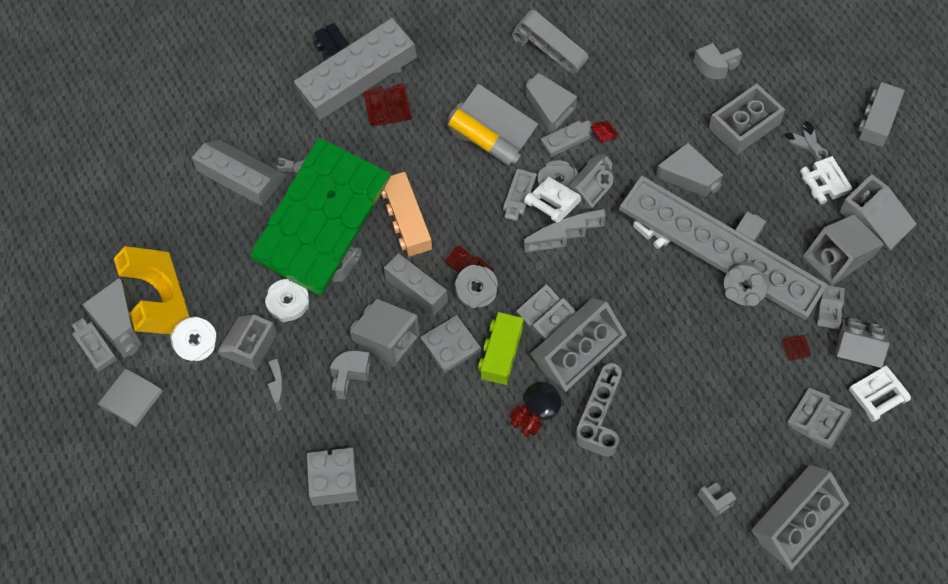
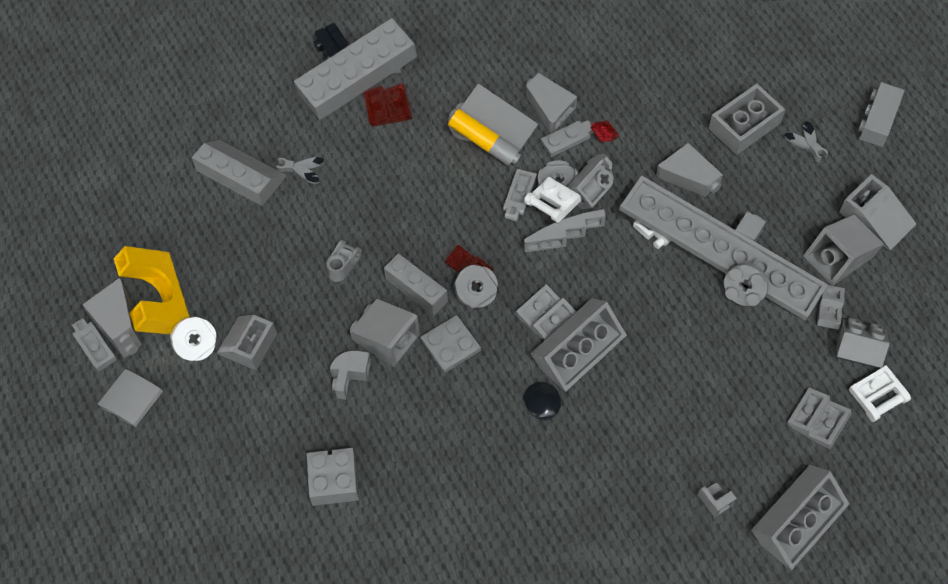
(277, 387): light grey slope -> none
(284, 311): white plate -> none
(320, 216): green piece -> none
(407, 215): light nougat brick -> none
(501, 348): lime brick -> none
(529, 422): clear red piece -> none
(551, 41): light grey beam -> none
(601, 407): light grey beam -> none
(714, 64): light grey brick -> none
(796, 347): clear red tile -> none
(832, 178): white plate -> none

